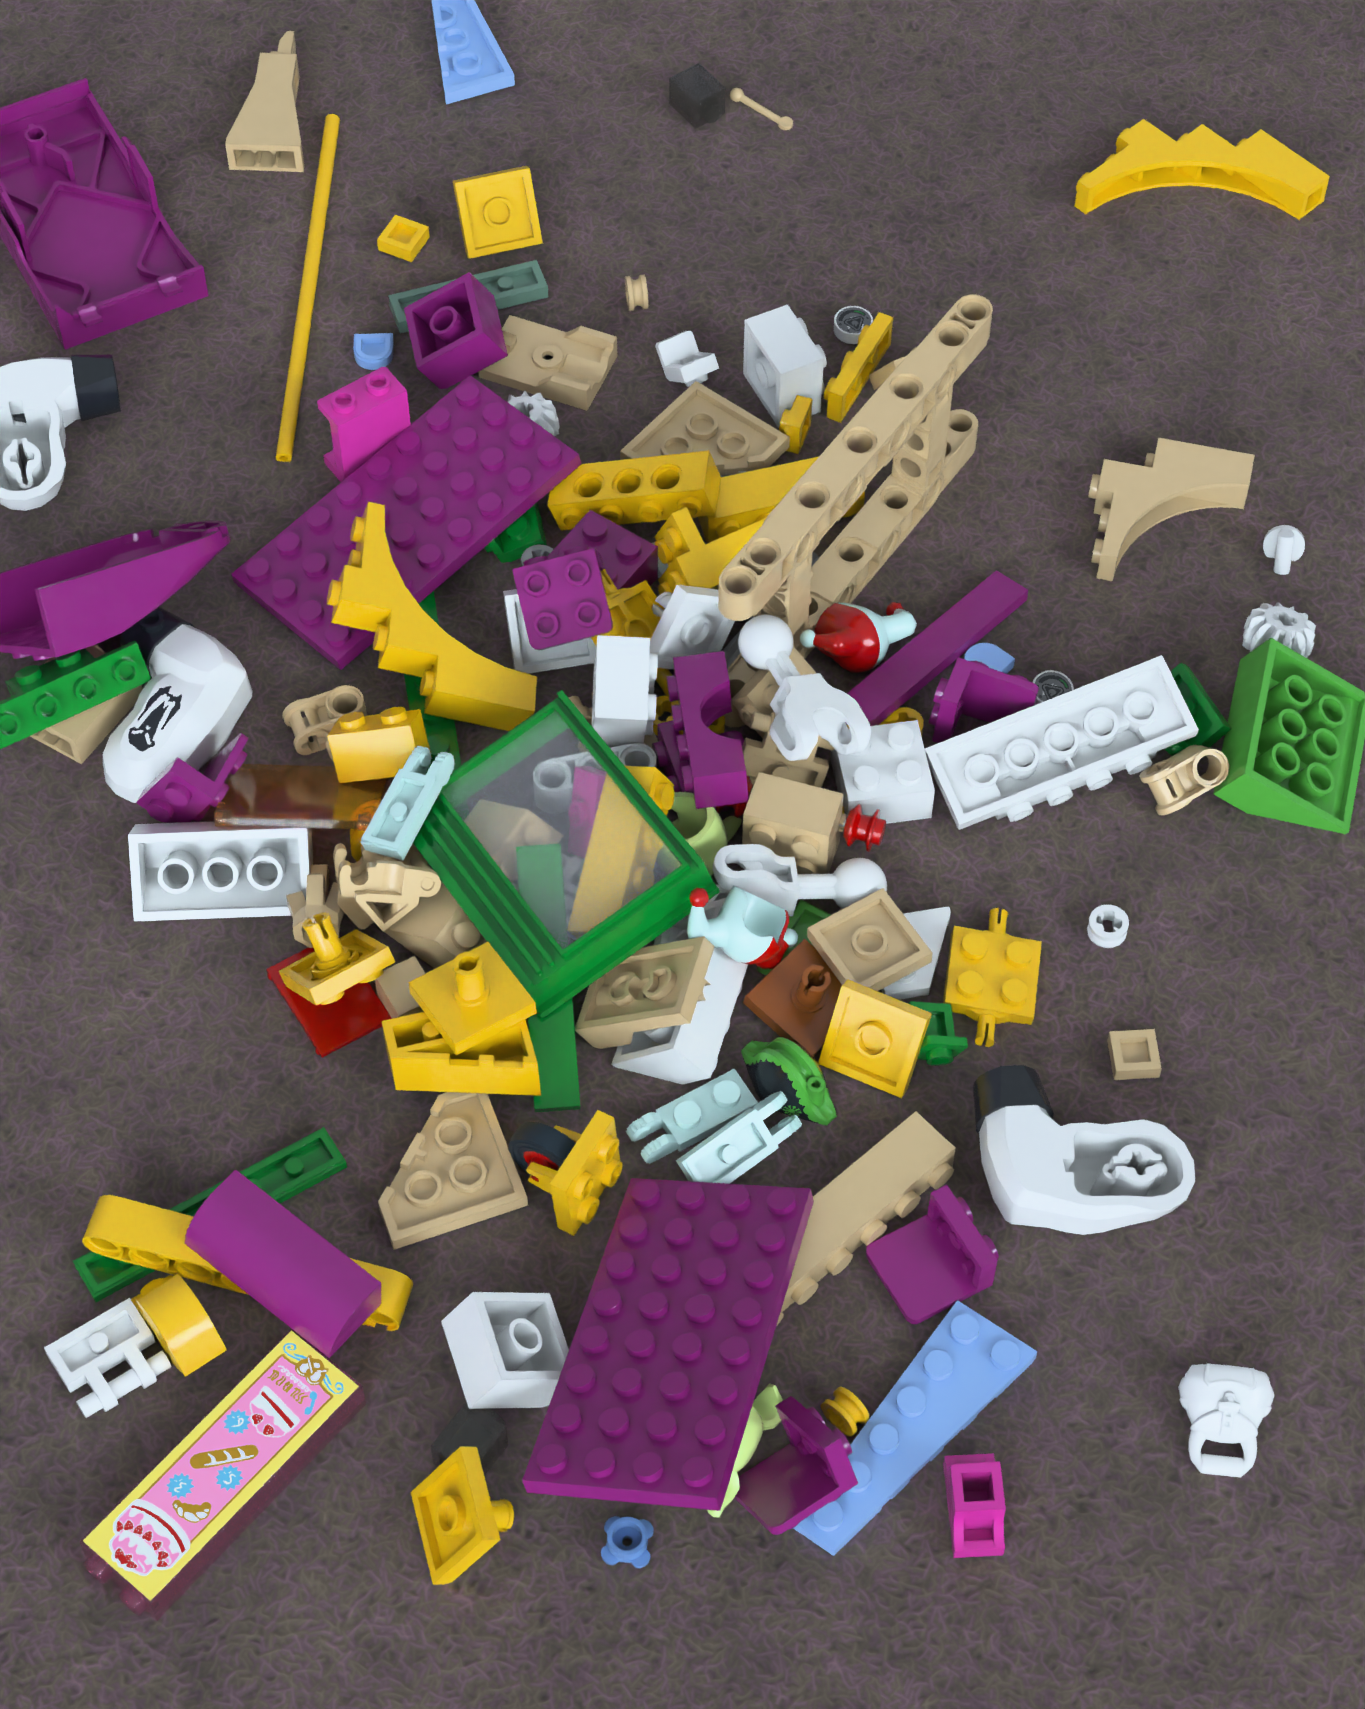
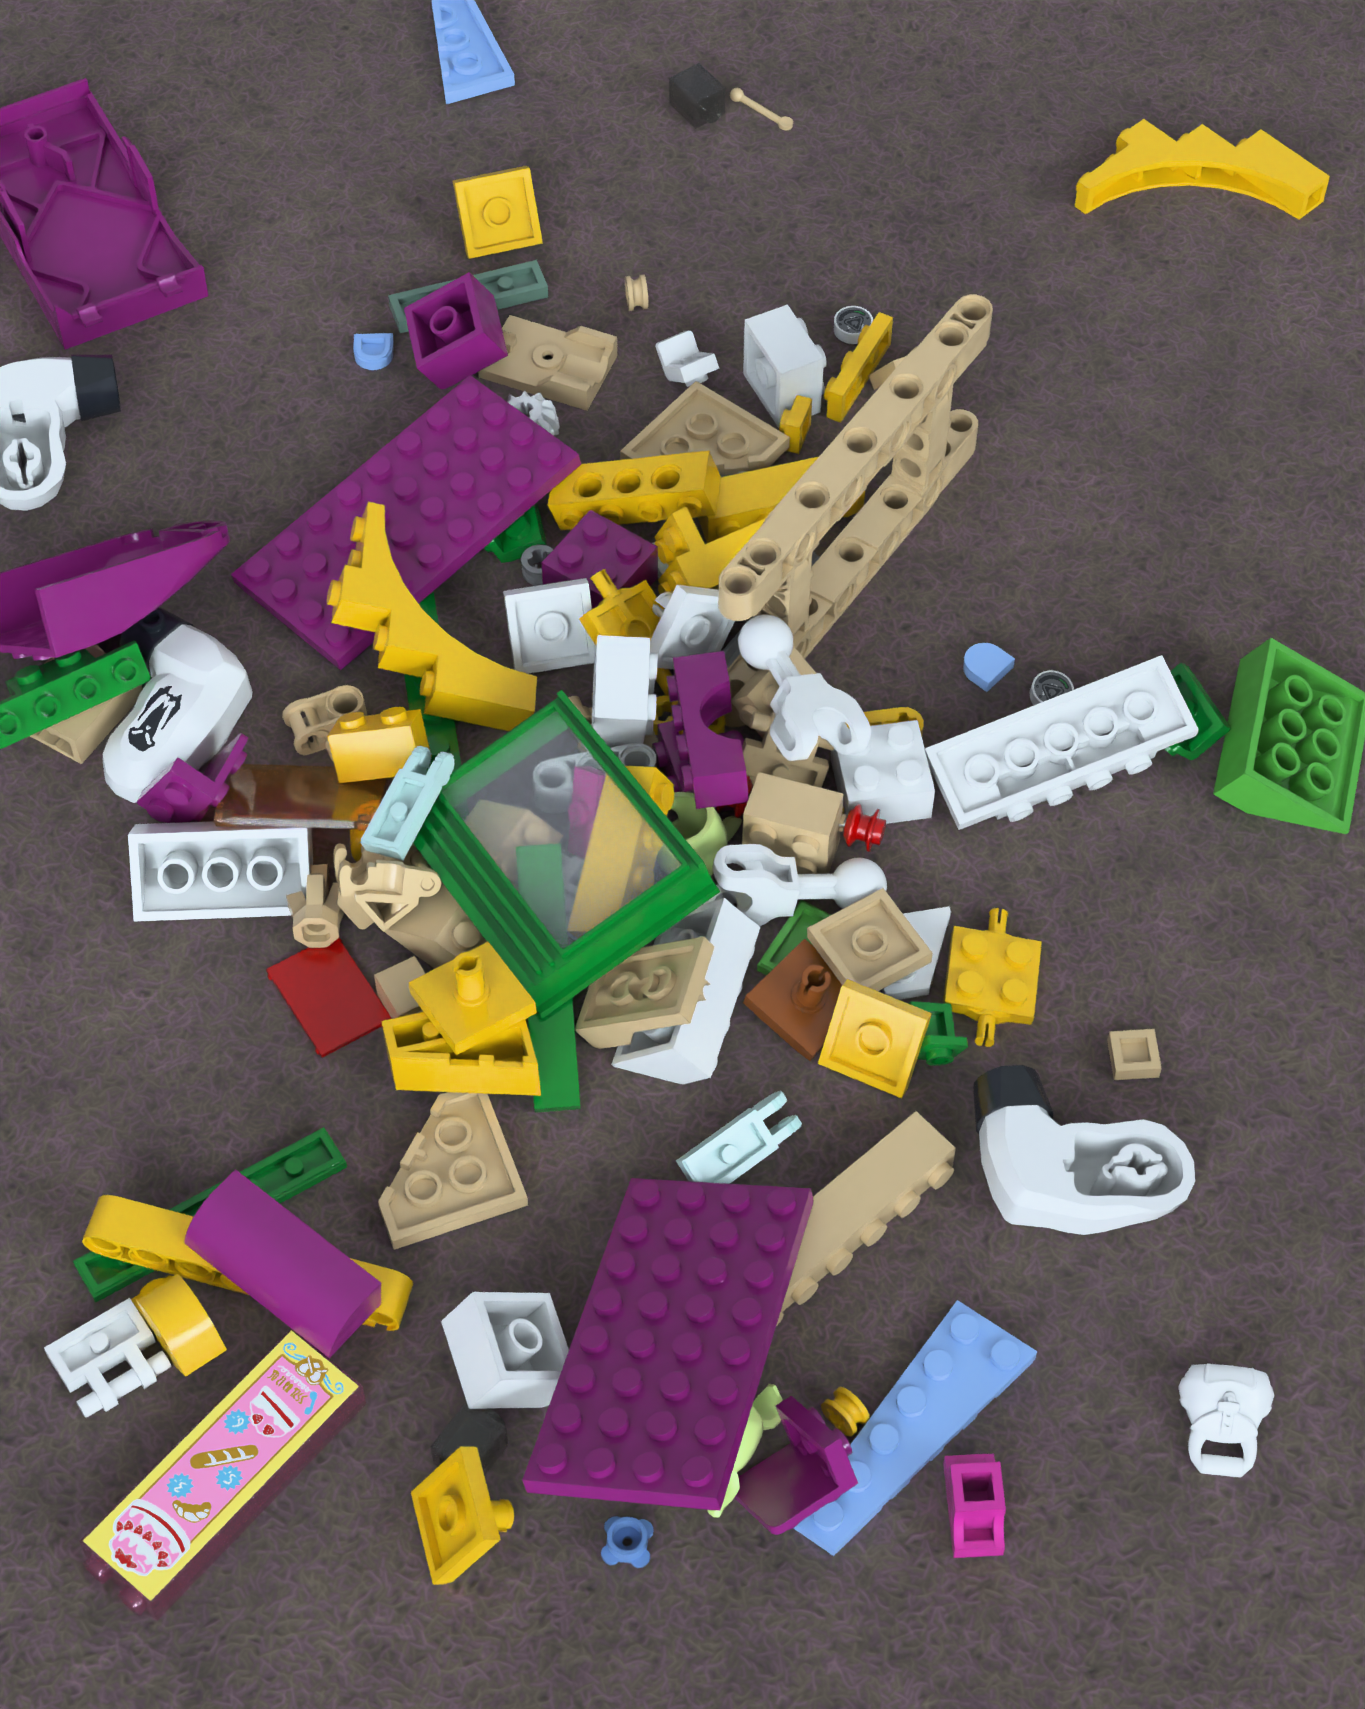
(267, 126): tan piece -> none
(307, 290): yellow piece -> none
(335, 963): yellow plate -> none
(363, 419): dark pink panel -> none
(403, 238): yellow plate -> none
(563, 597): magenta bracket -> none
(570, 1165): yellow plate -> none
(693, 1116): light aqua hinge -> none
(745, 927): light aqua piece -> none
(795, 1072): bright green hat -> none
(857, 635): red piece -> none
(934, 1259): magenta bracket -> none
(937, 646): magenta tile -> none
(980, 694): magenta bracket -> none
(1119, 922): white bush -> none
(1170, 483): tan arch -> none
(1176, 779): tan piece -> none
(1281, 624): white gear -> none
(1285, 545): white plate -> none

